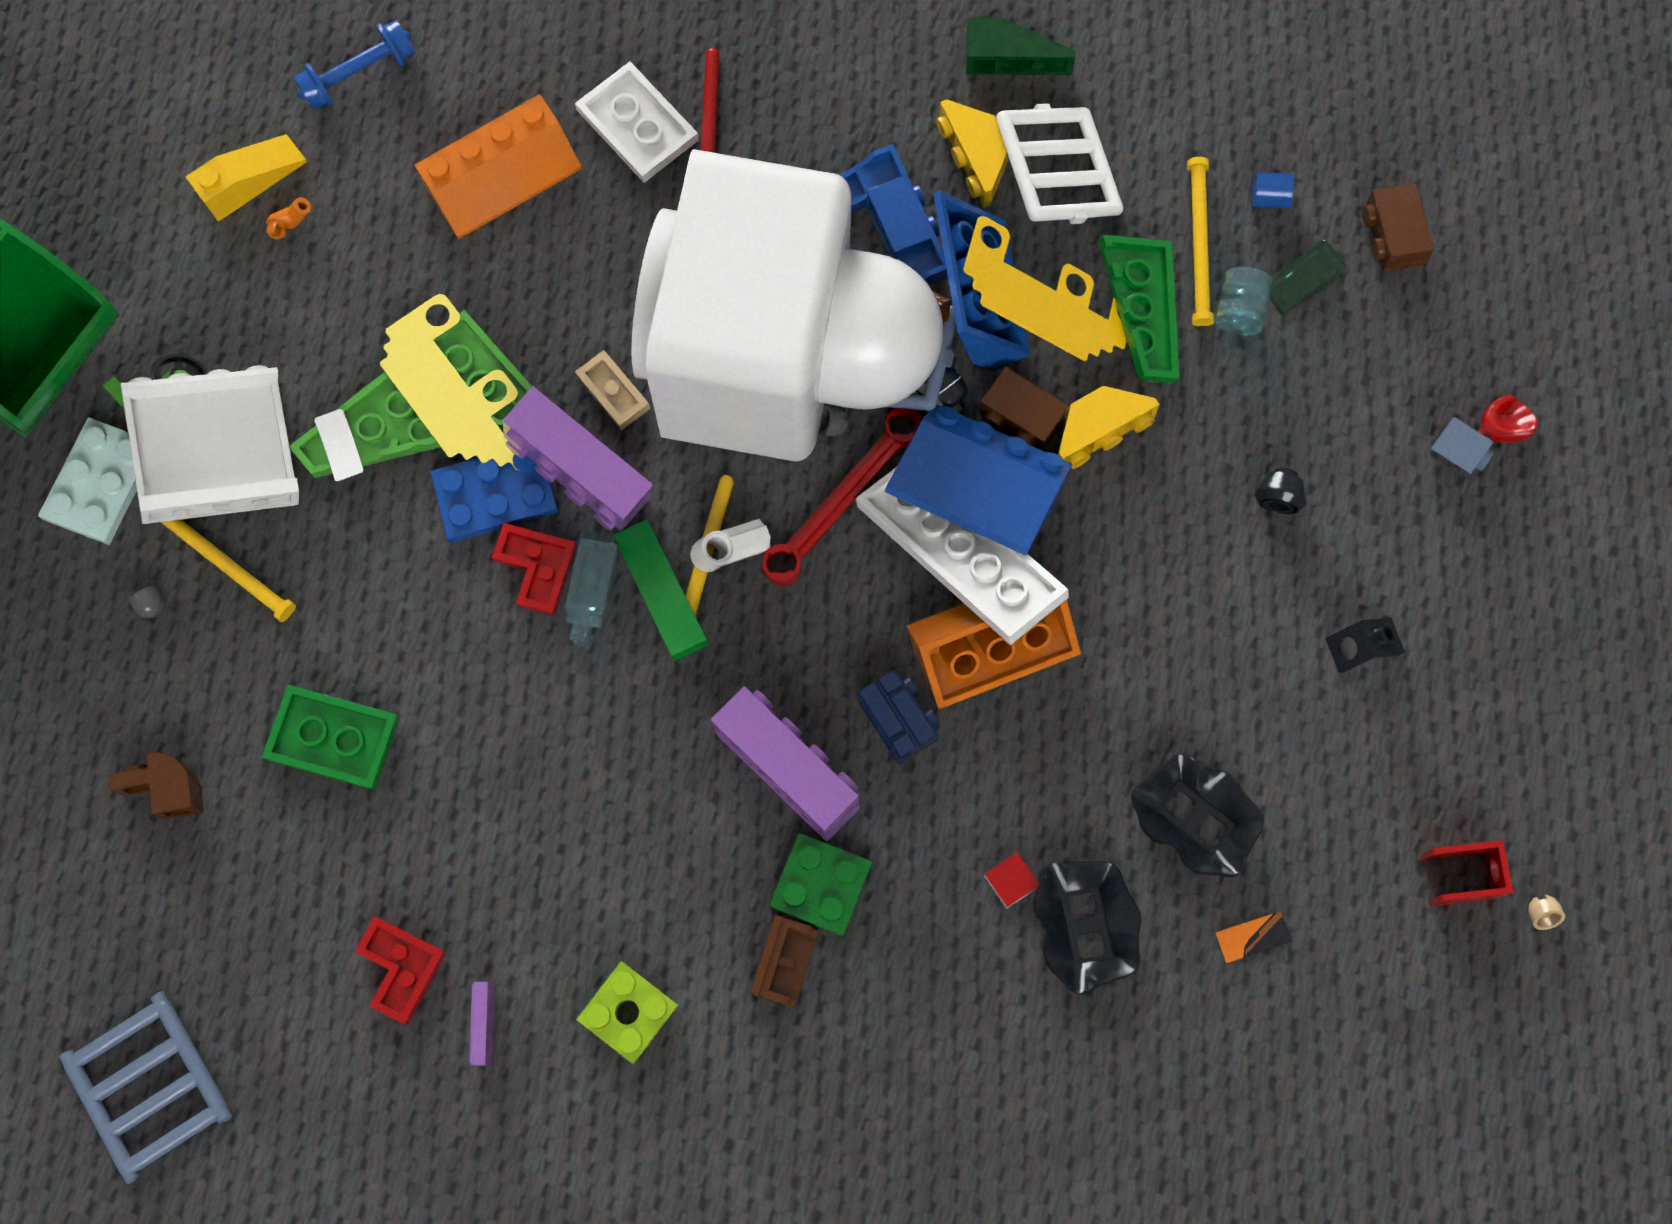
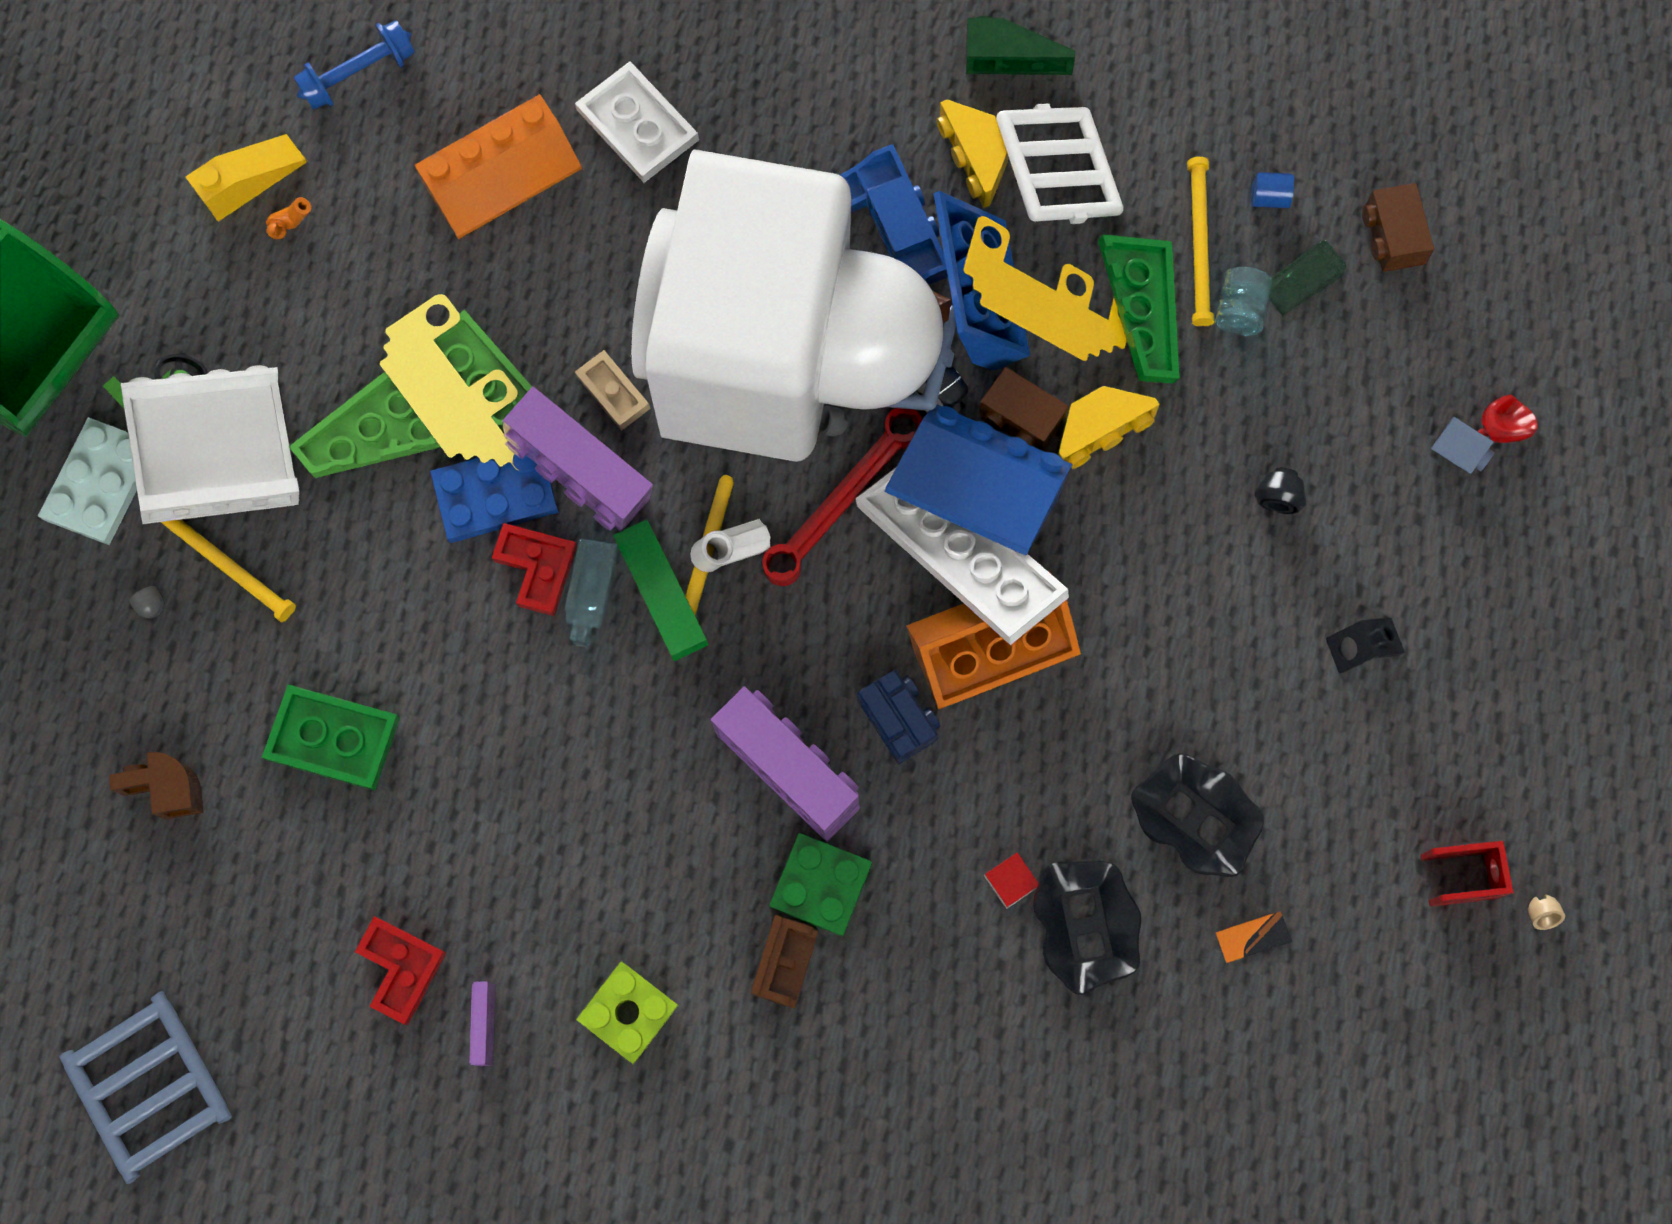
(339, 444): white sticker -> none
(710, 99): red piece -> none

